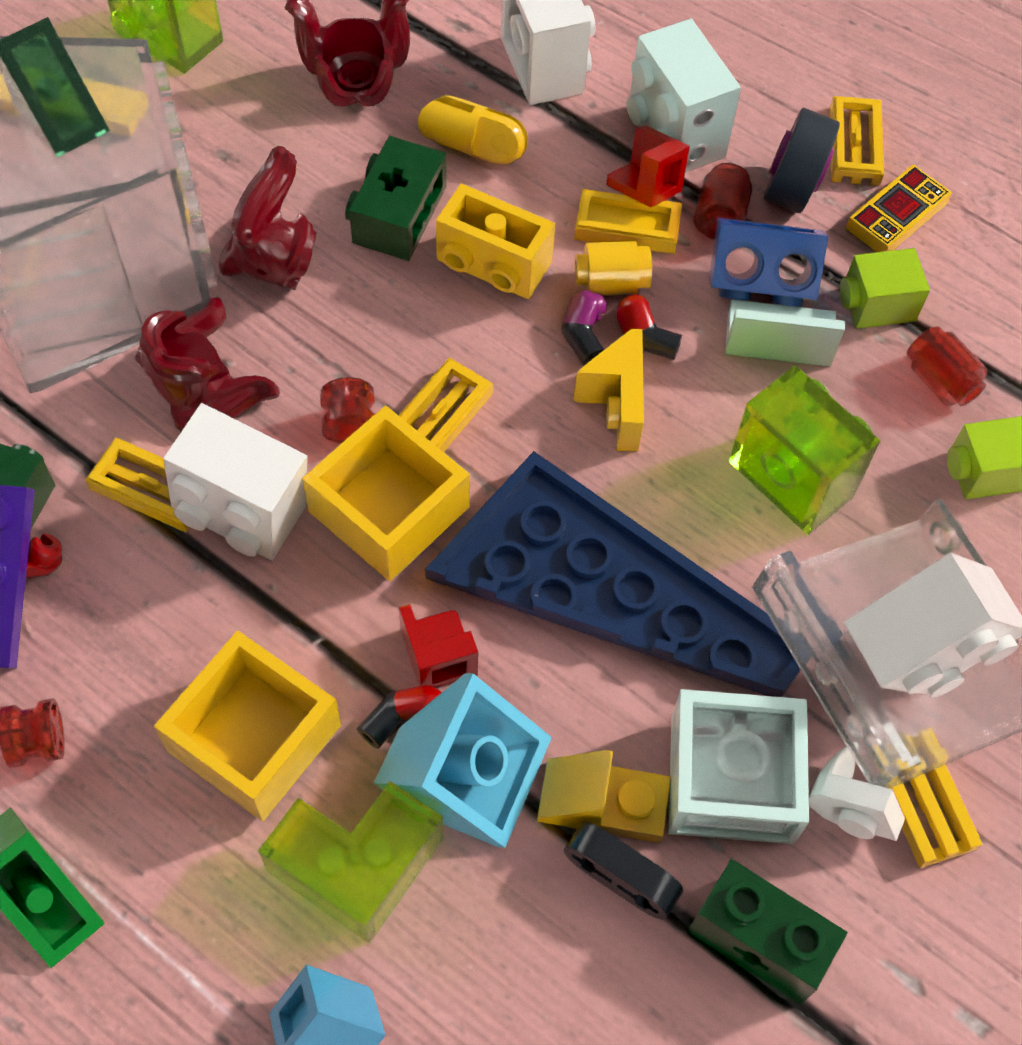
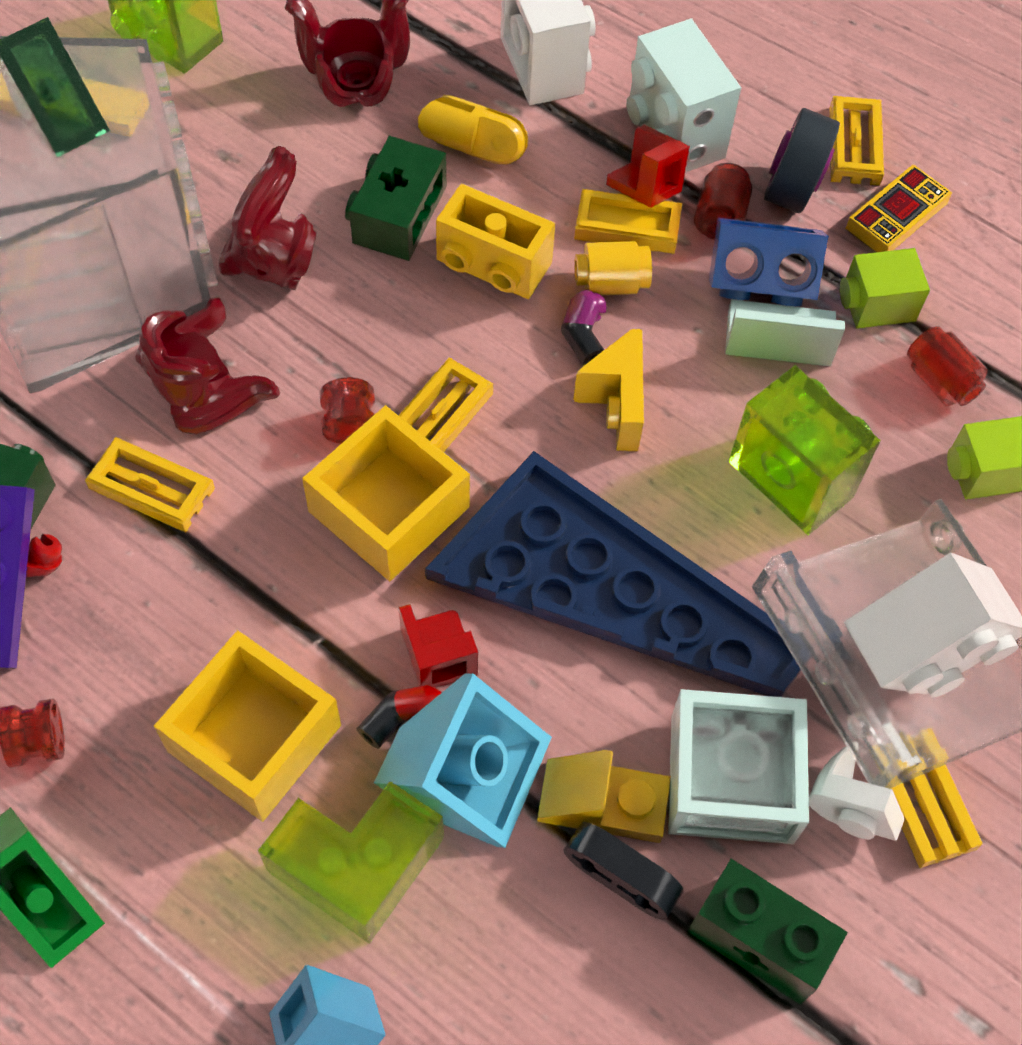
(235, 482): white brick -> none
(635, 313): arm -> none

